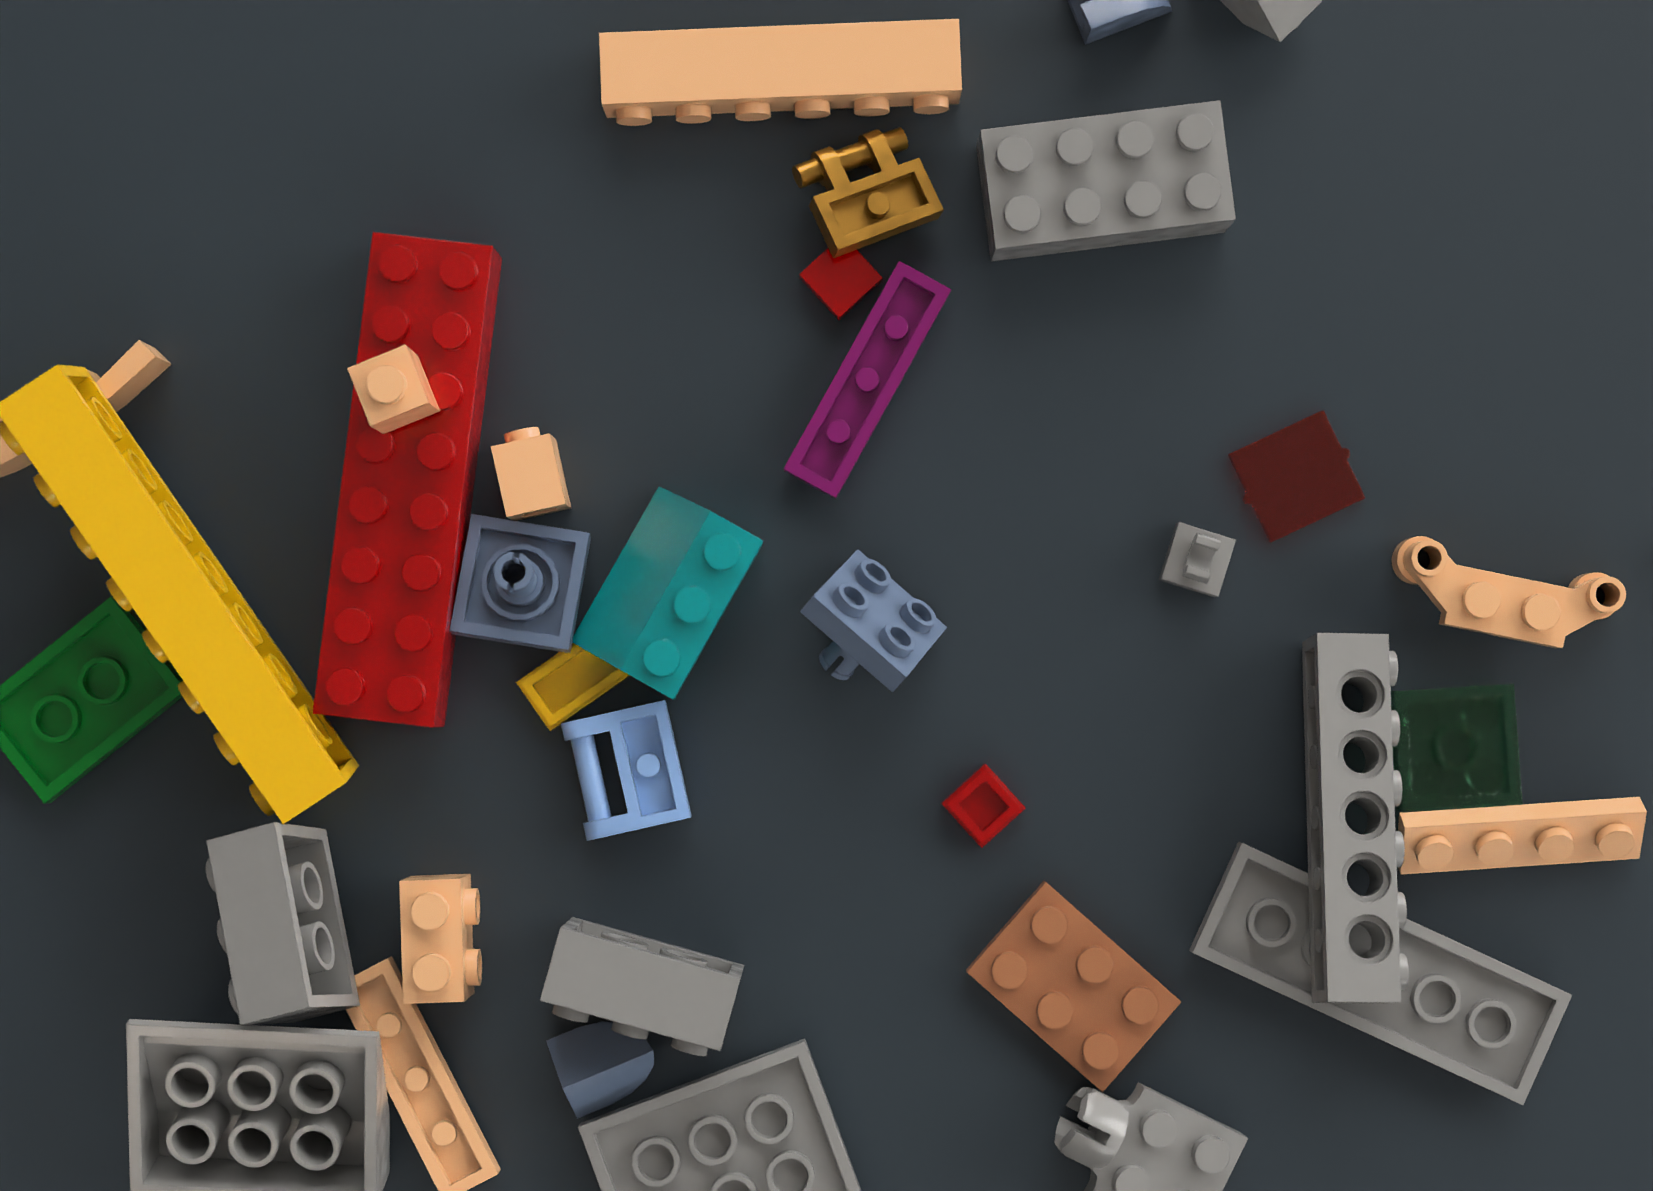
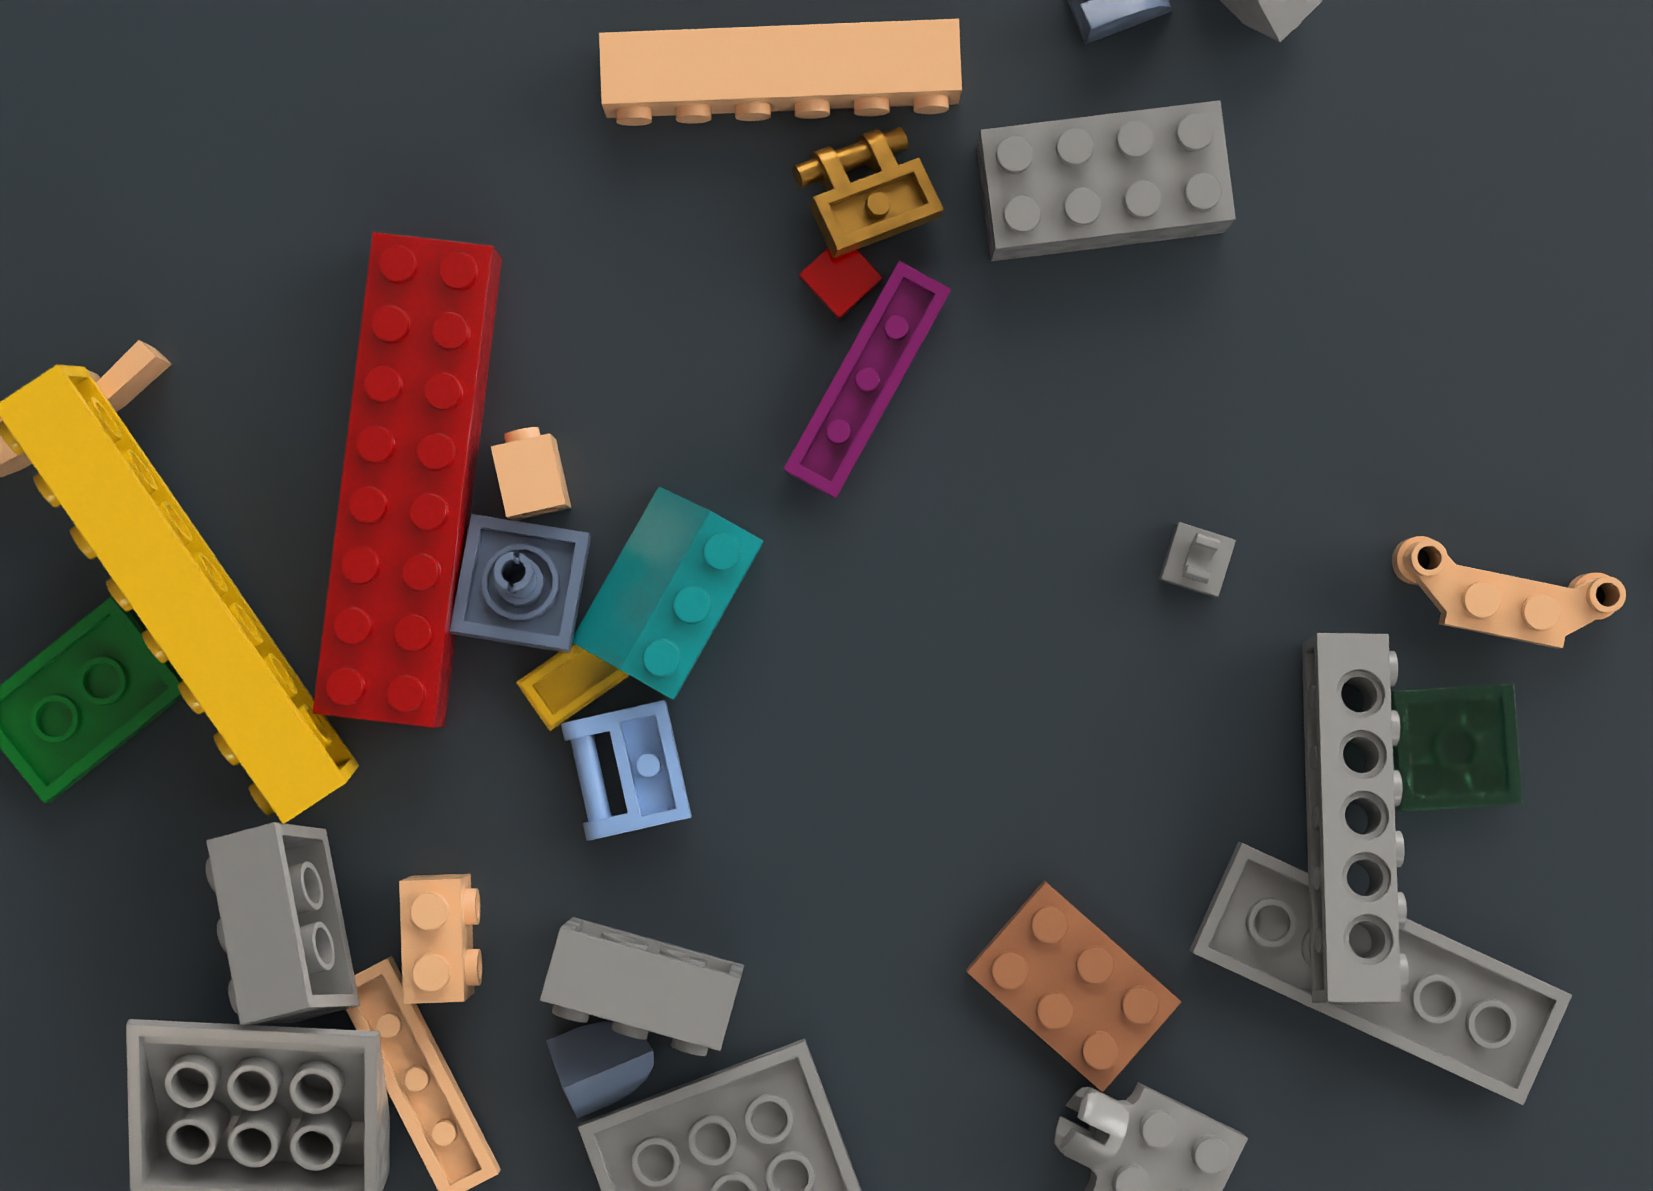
(393, 389): light nougat brick -> none
(871, 622): sand blue plate -> none
(983, 805): red tile -> none
(1296, 476): clear red piece -> none
(1522, 835): light nougat plate -> none

